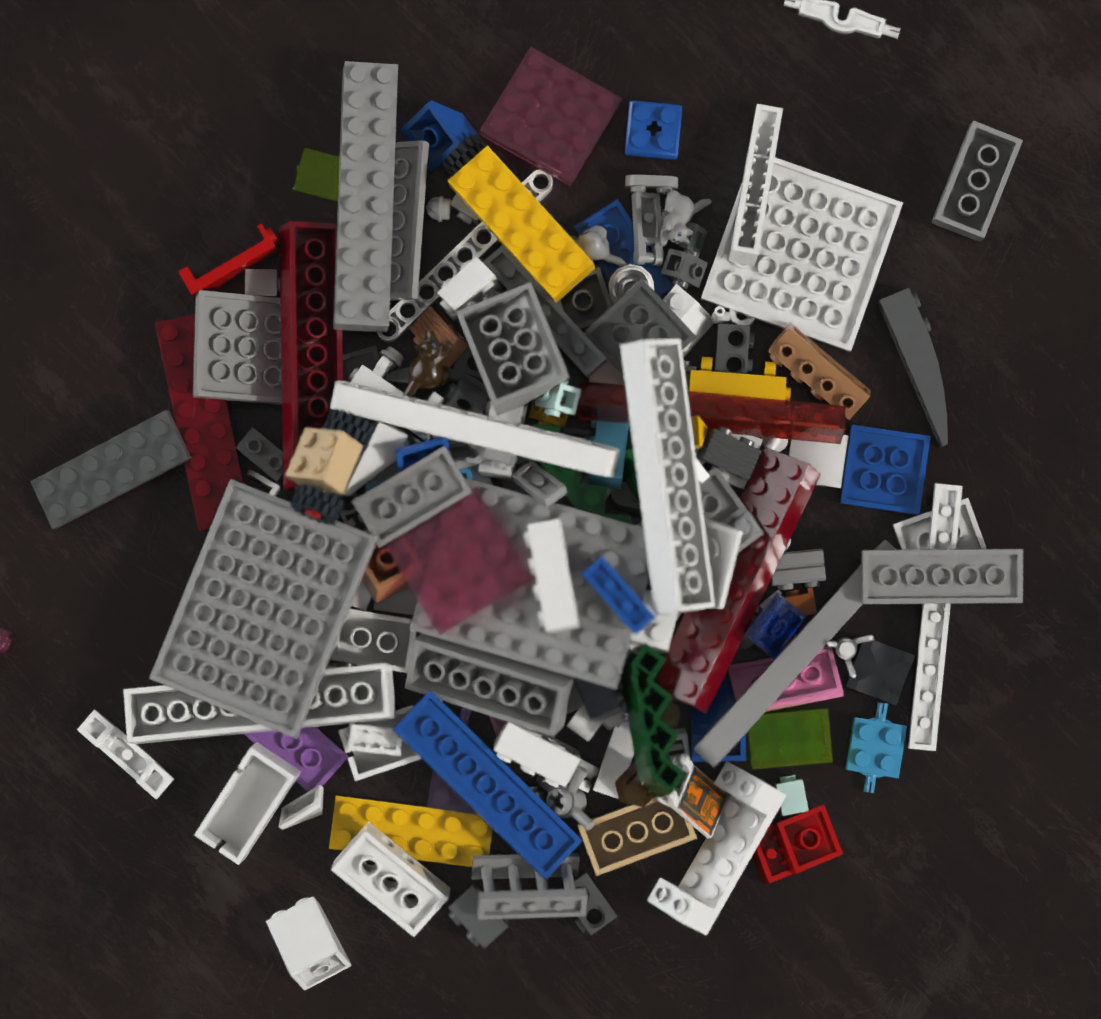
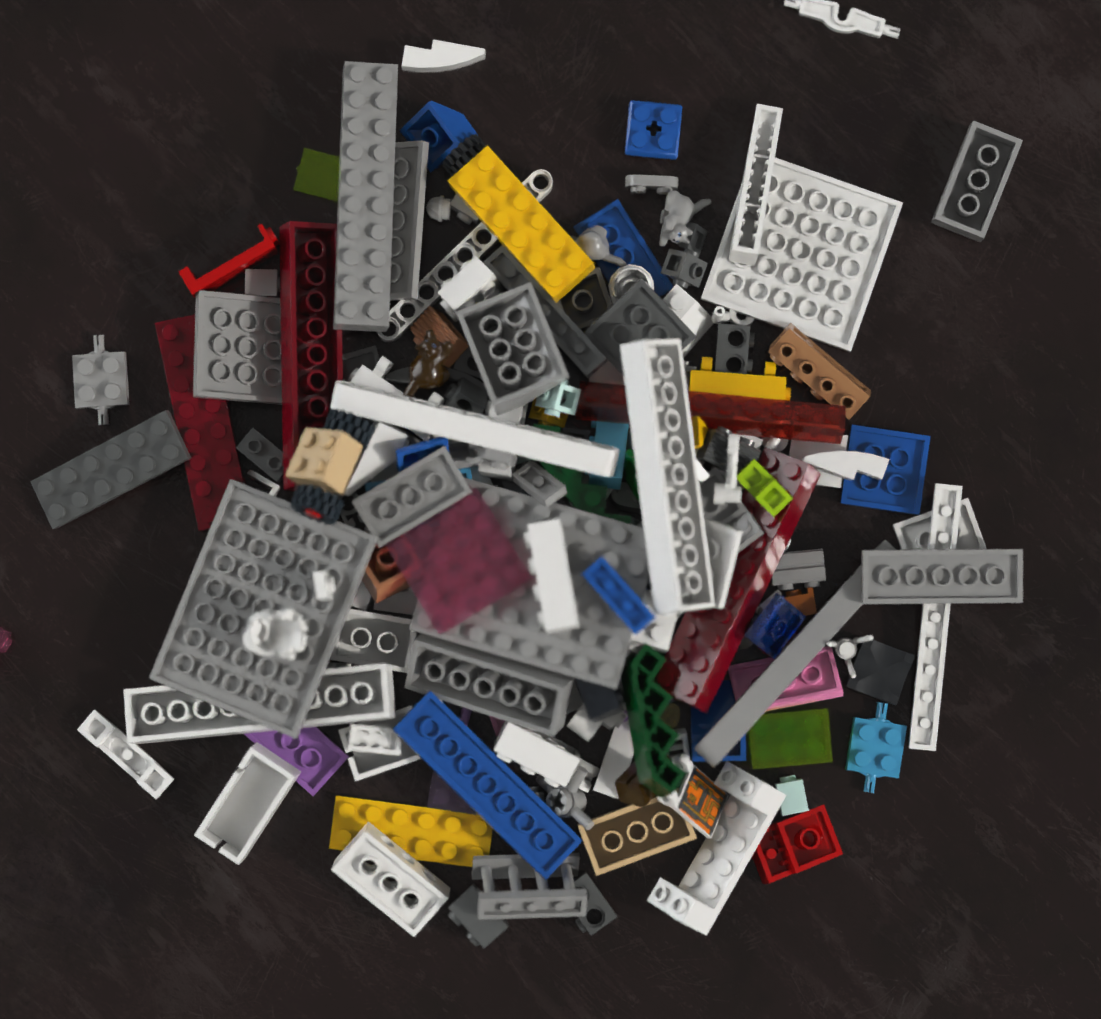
(100, 380): none -> light grey plate
(276, 633): none -> white hair
(303, 808): white slope -> none
(308, 943): white slope -> none
(324, 585): none -> white plate
(393, 356): white plate -> none
(441, 57): none -> white slope
(550, 116): clear pink plate -> none
(647, 228): light grey plate -> none
(728, 491): none -> white brick
(763, 487): none -> lime slope
(847, 463): none -> white slope
(918, 356): dark grey slope -> none

